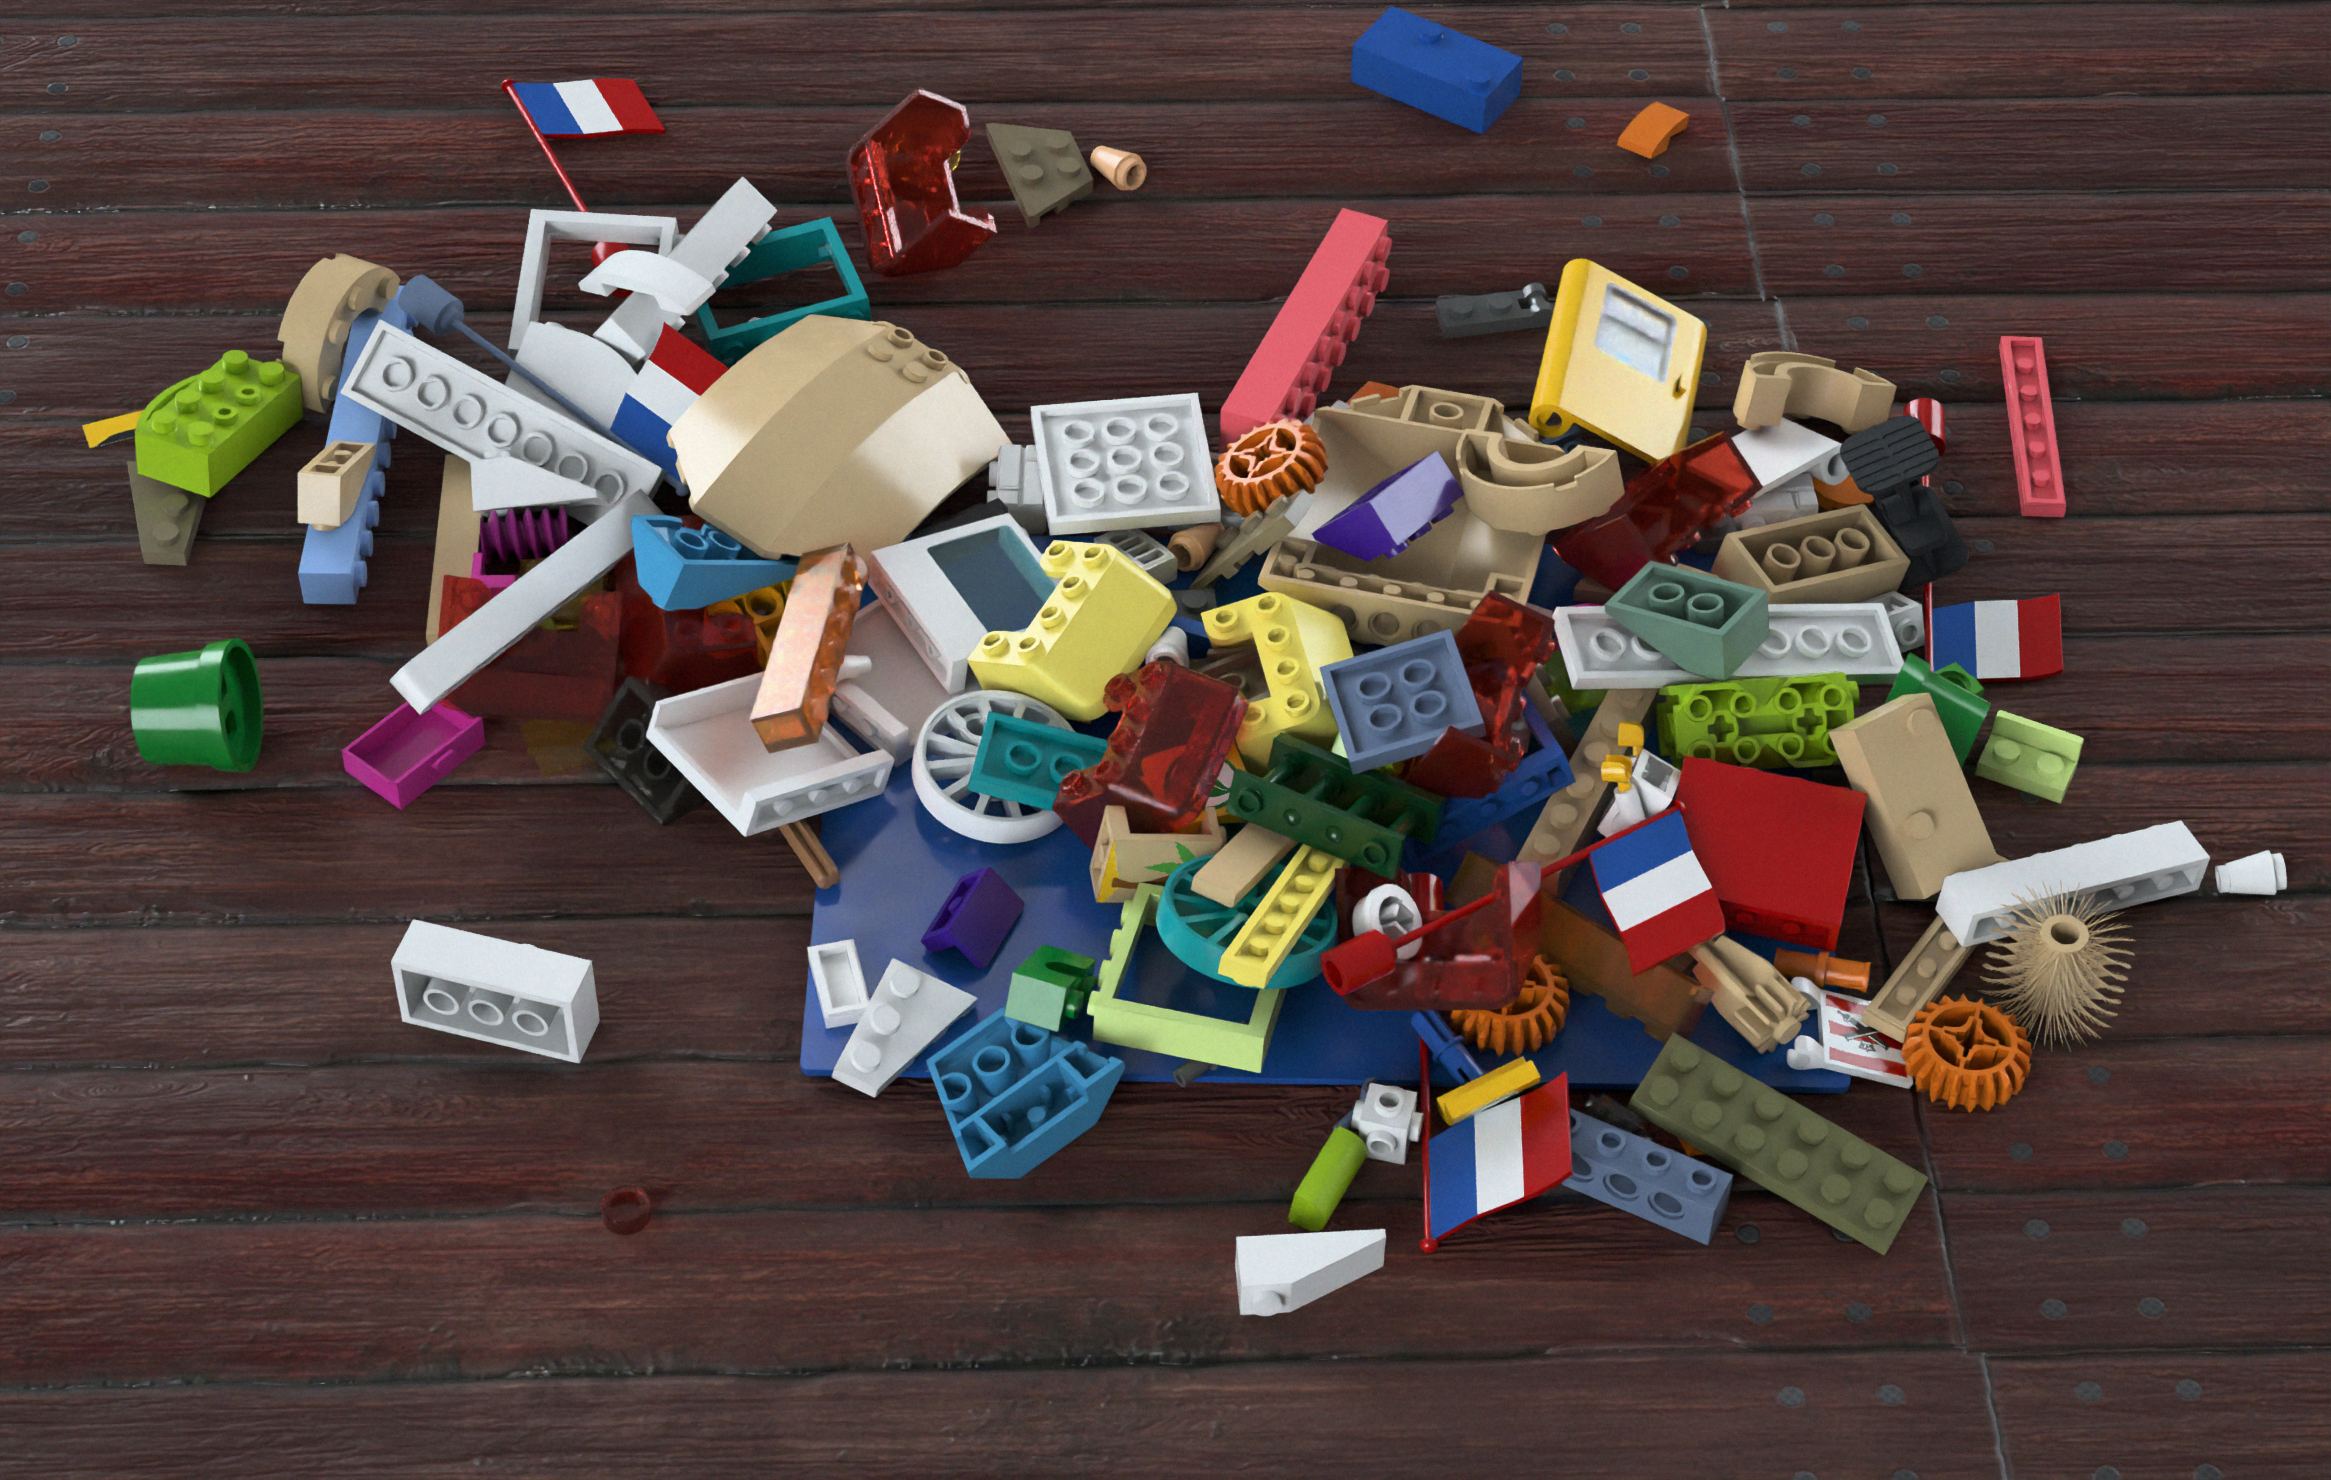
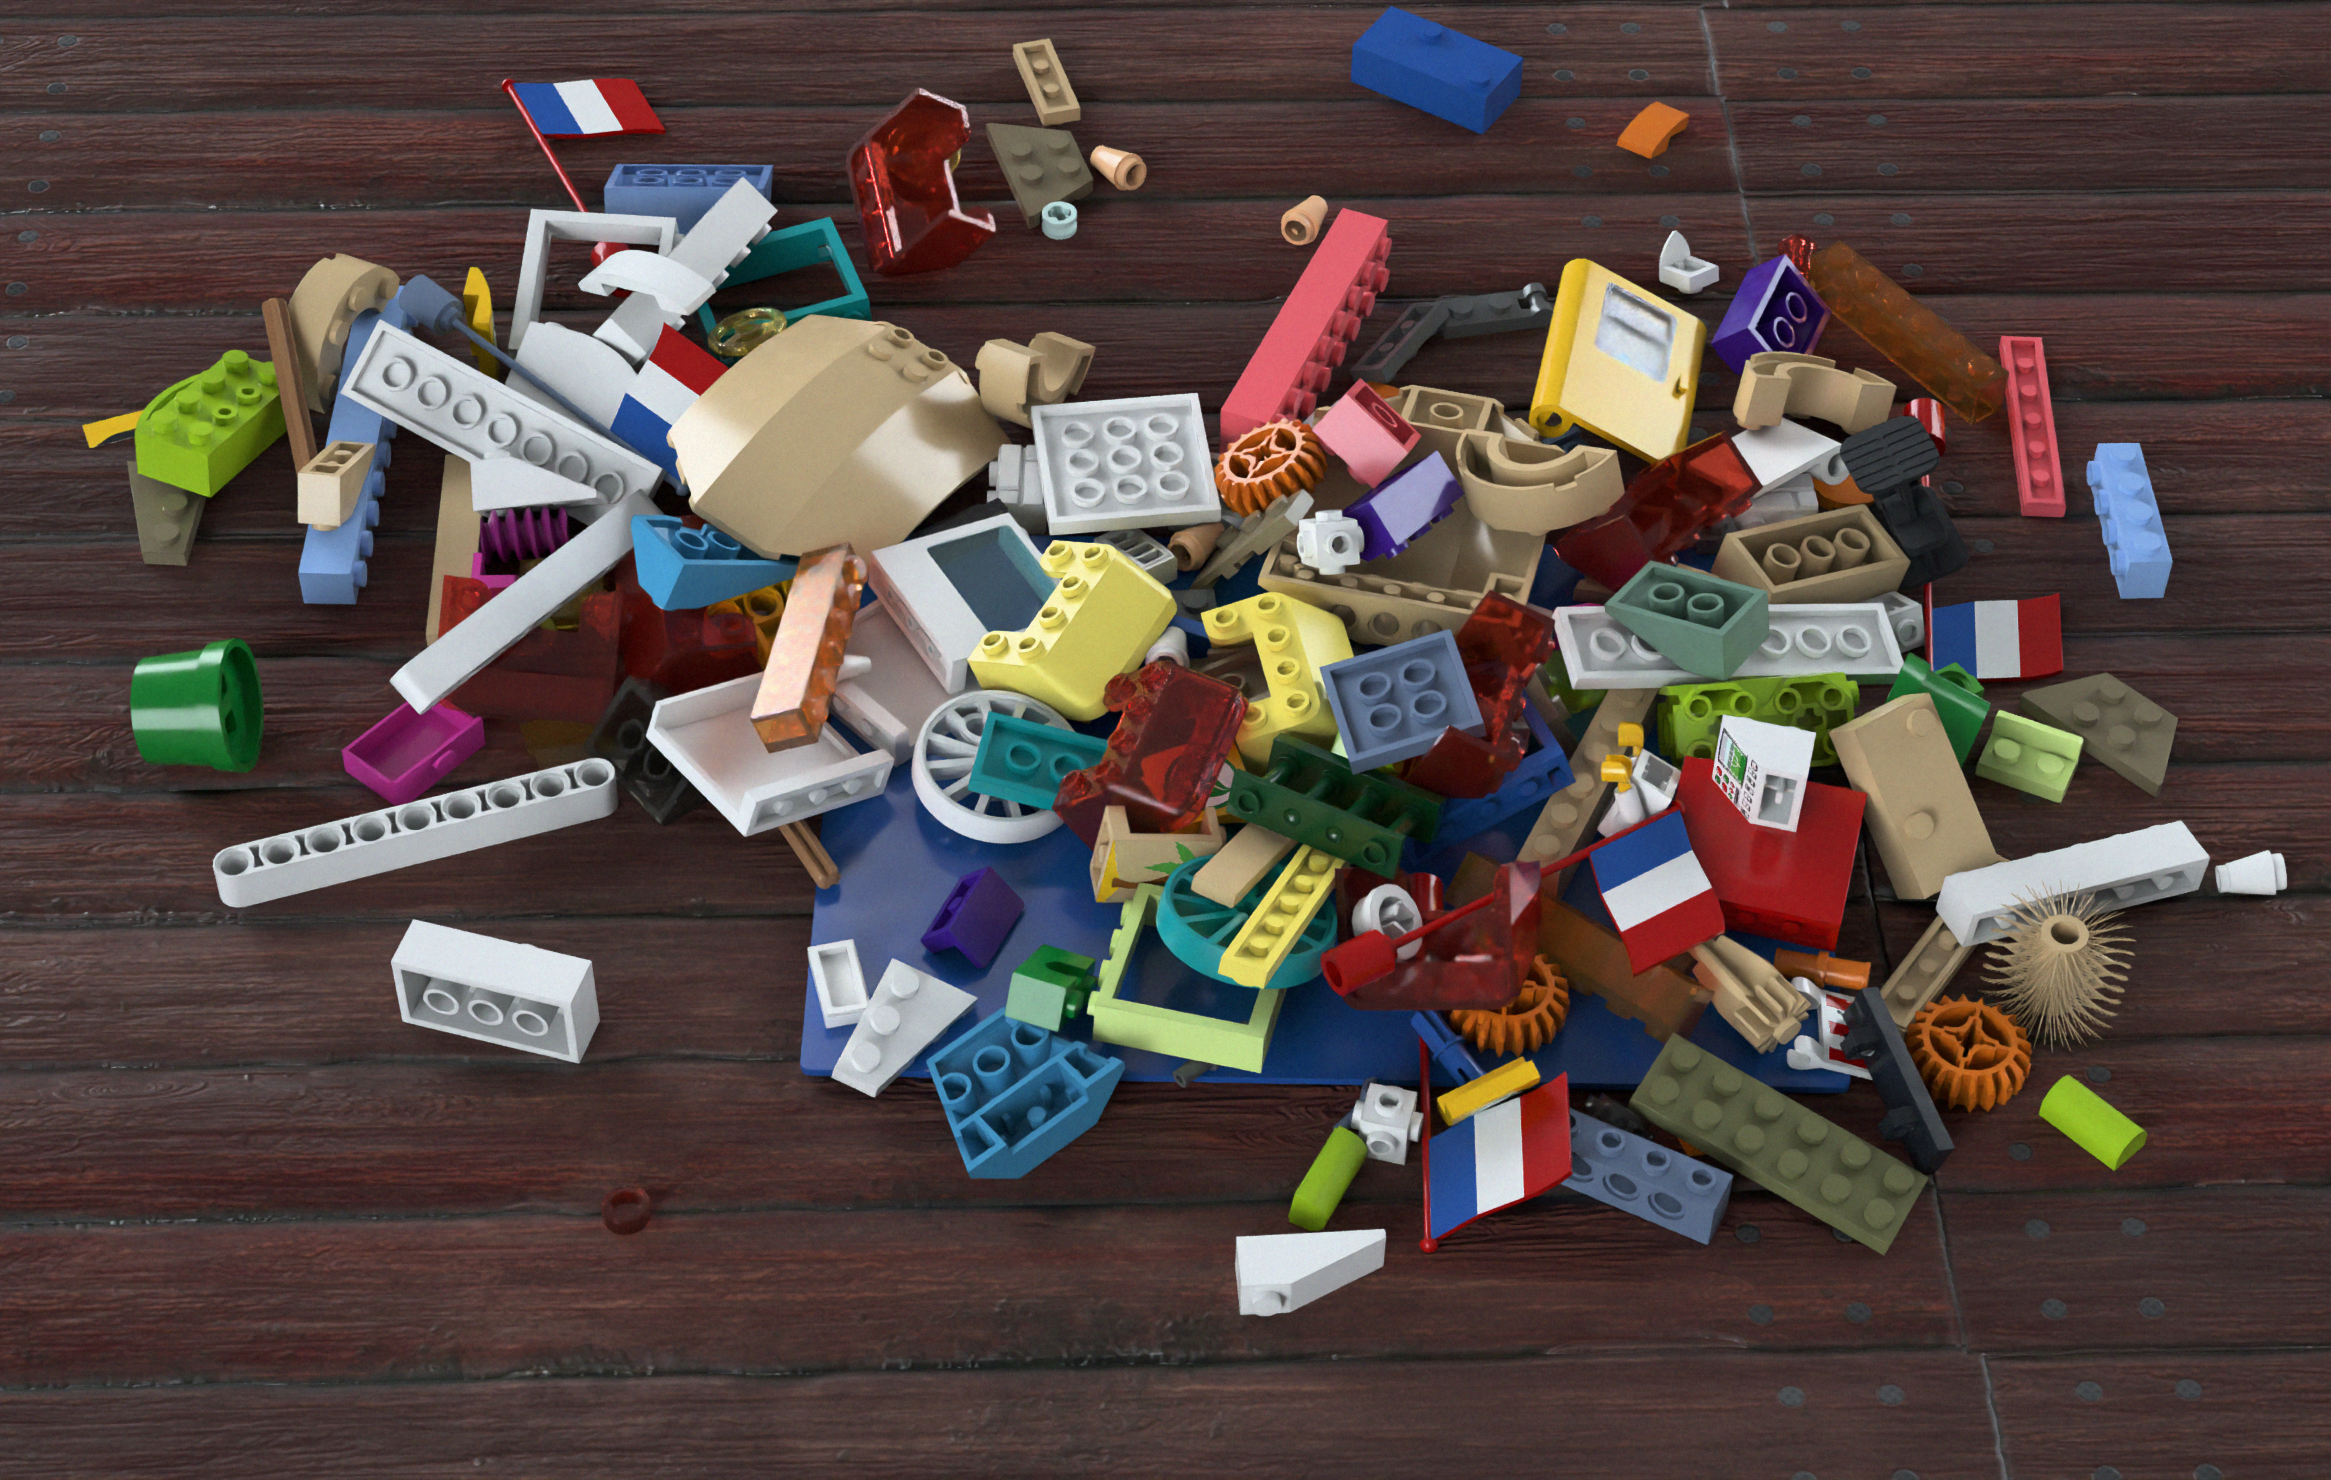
(289, 382): none -> medium nougat axle
(415, 832): none -> white beam
(481, 320): none -> yellow slope
(678, 190): none -> medium blue slope
(746, 335): none -> clear yellow piece
(1030, 376): none -> tan brick
(1046, 82): none -> tan plate
(1059, 220): none -> light aqua bush
(1303, 221): none -> light nougat cone
(1316, 540): none -> white brick
(1366, 434): none -> coral brick
(1400, 342): none -> dark grey plate
(1682, 269): none -> white plate
(1763, 769): none -> white slope
(1771, 314): none -> dark purple slope
(1799, 251): none -> clear red cone
(1908, 333): none -> clear orange brick
(1908, 1103): none -> black hinge
(2092, 1122): none -> lime brick
(2115, 723): none -> dark tan wing
(2129, 520): none -> light blue brick

